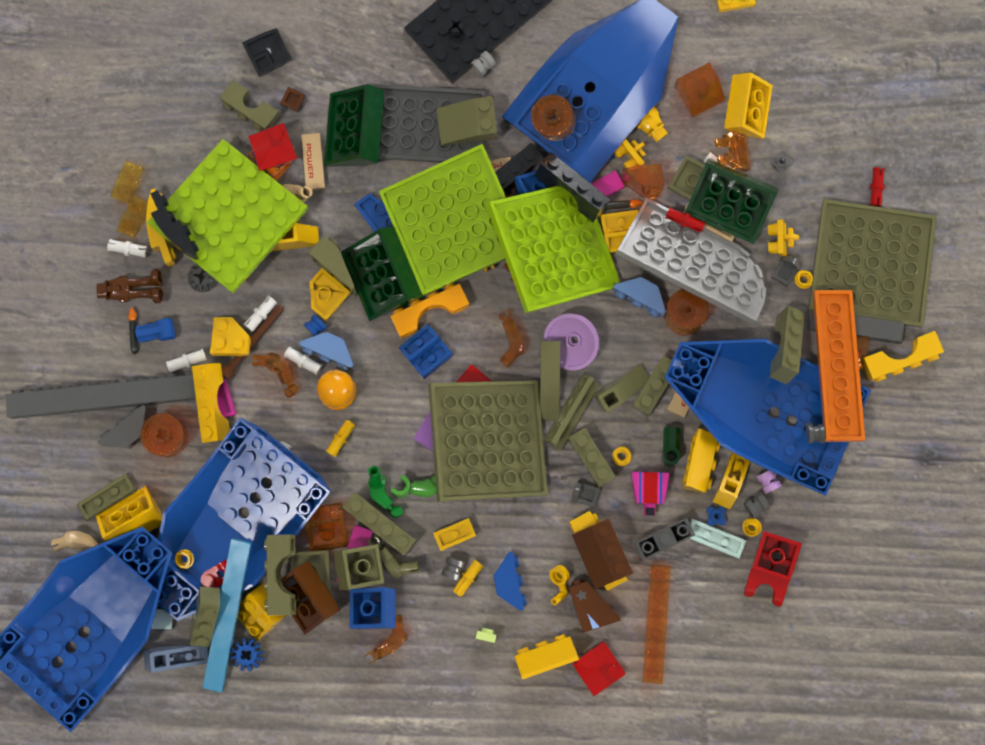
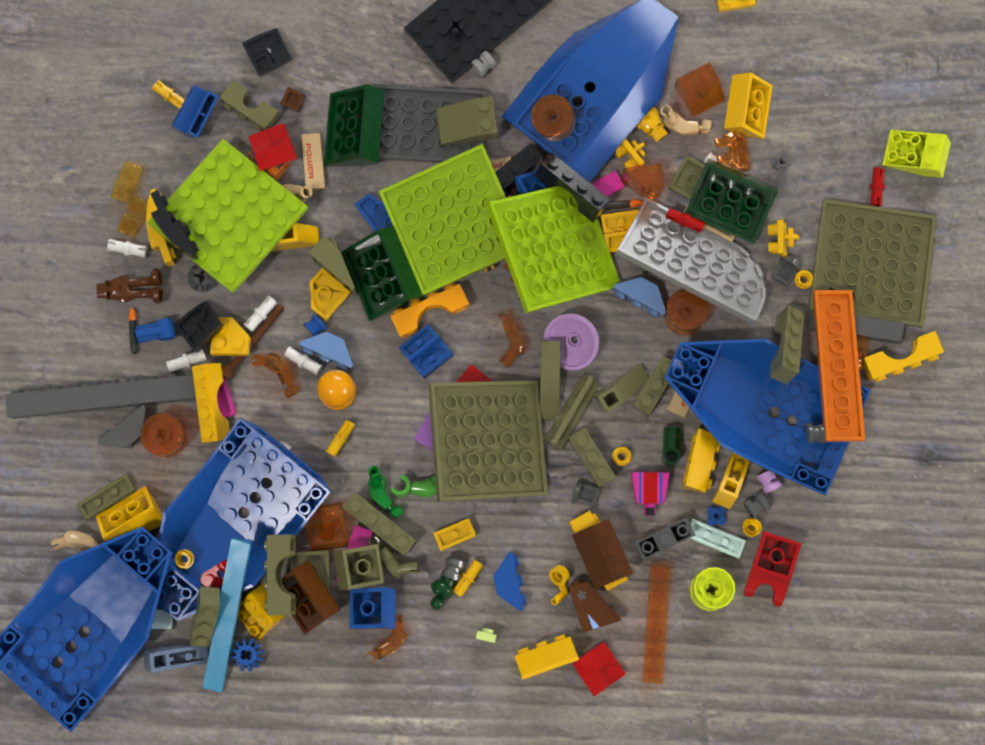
(168, 94): none -> yellow axle
(194, 112): none -> blue piece
(199, 326): none -> black plate
(443, 590): none -> dark green animal
(682, 127): none -> tan arm
(716, 579): none -> neon yellow wheel
(917, 152): none -> neon yellow slope

